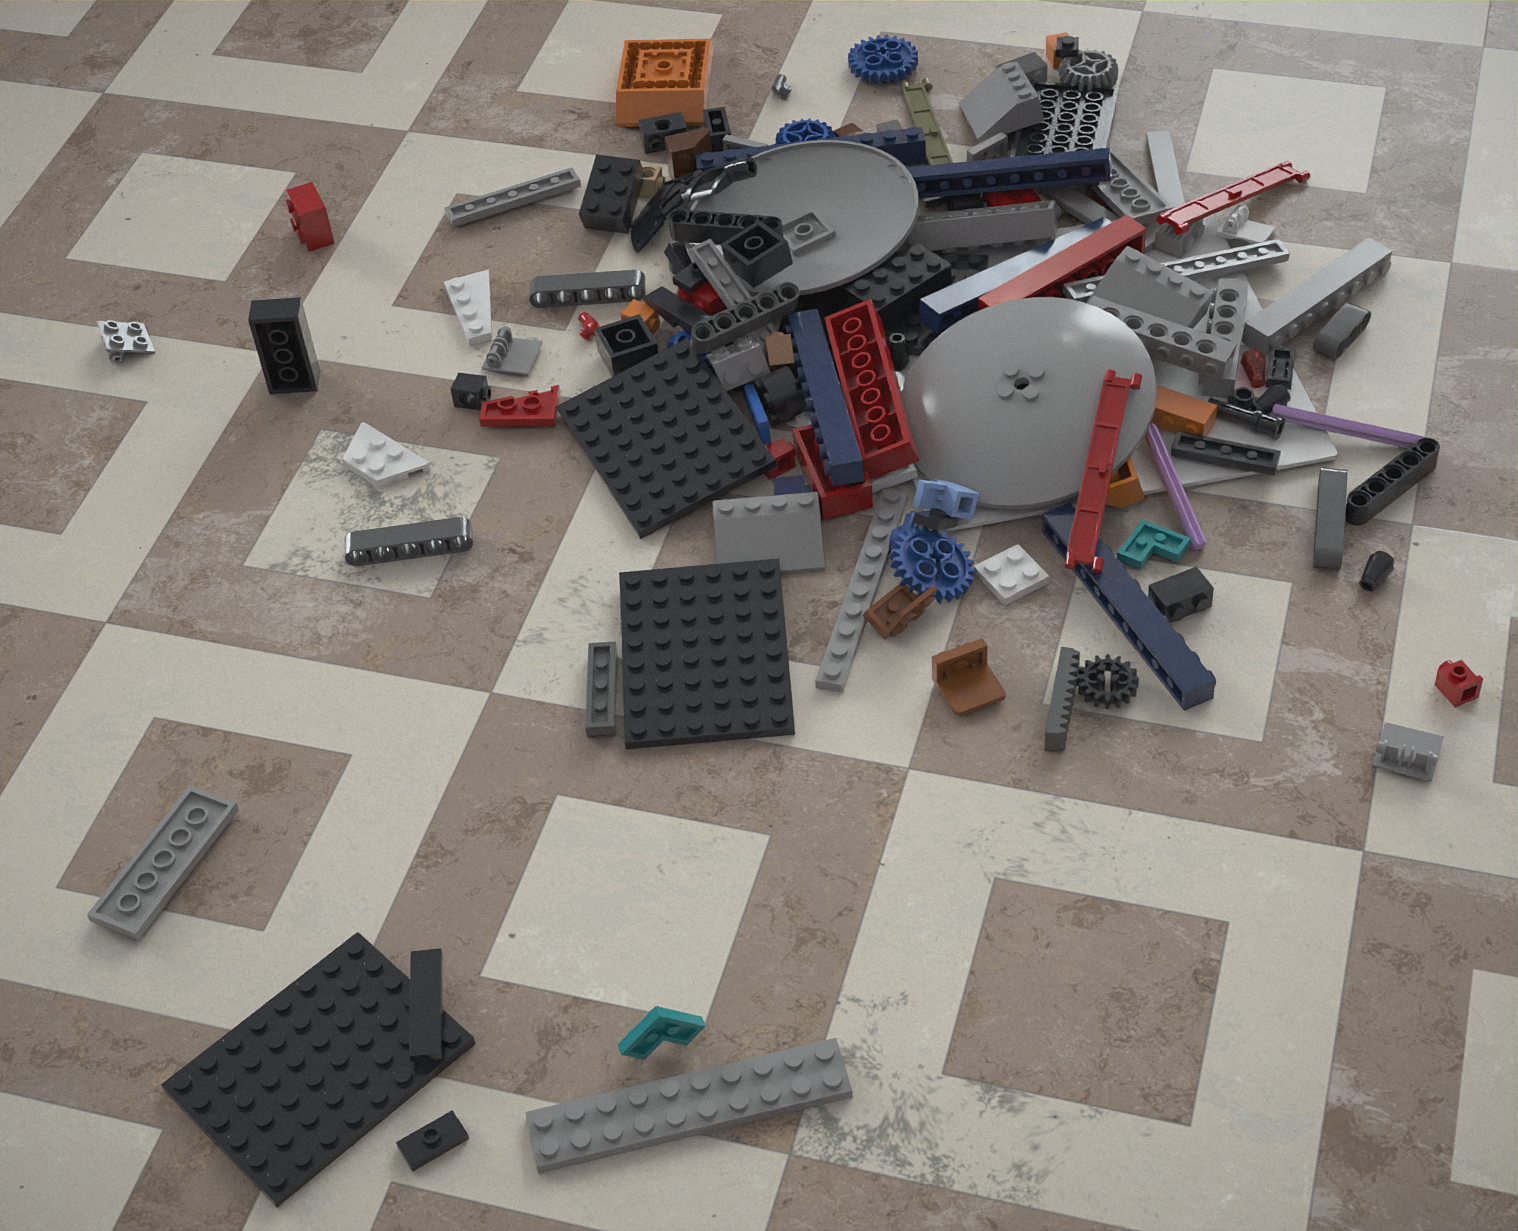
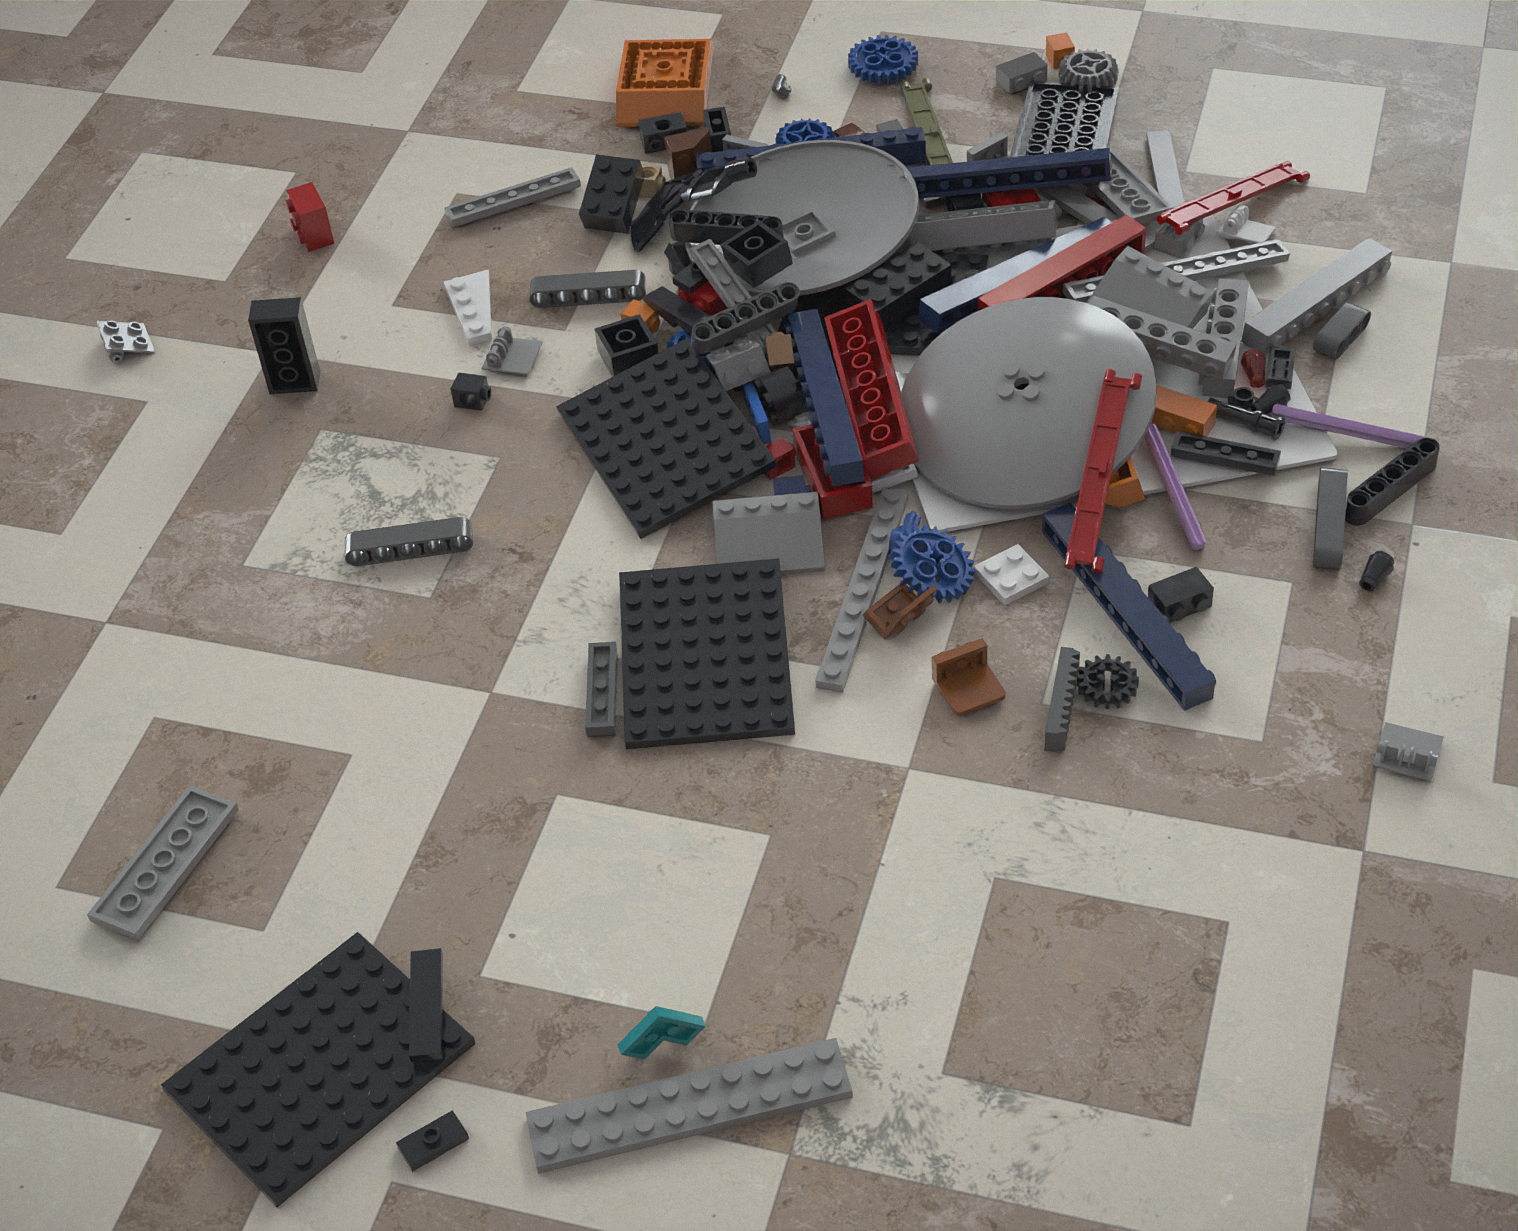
(380, 458): white wing -> none
(530, 410): red wing -> none
(589, 324): red arm -> none
(898, 351): black cone -> none
(935, 519): black plate -> none
(947, 496): light blue brick -> none
(1002, 103): light grey slope -> none
(1067, 46): black plate -> none
(1151, 539): teal plate -> none
(1458, 682): red brick -> none

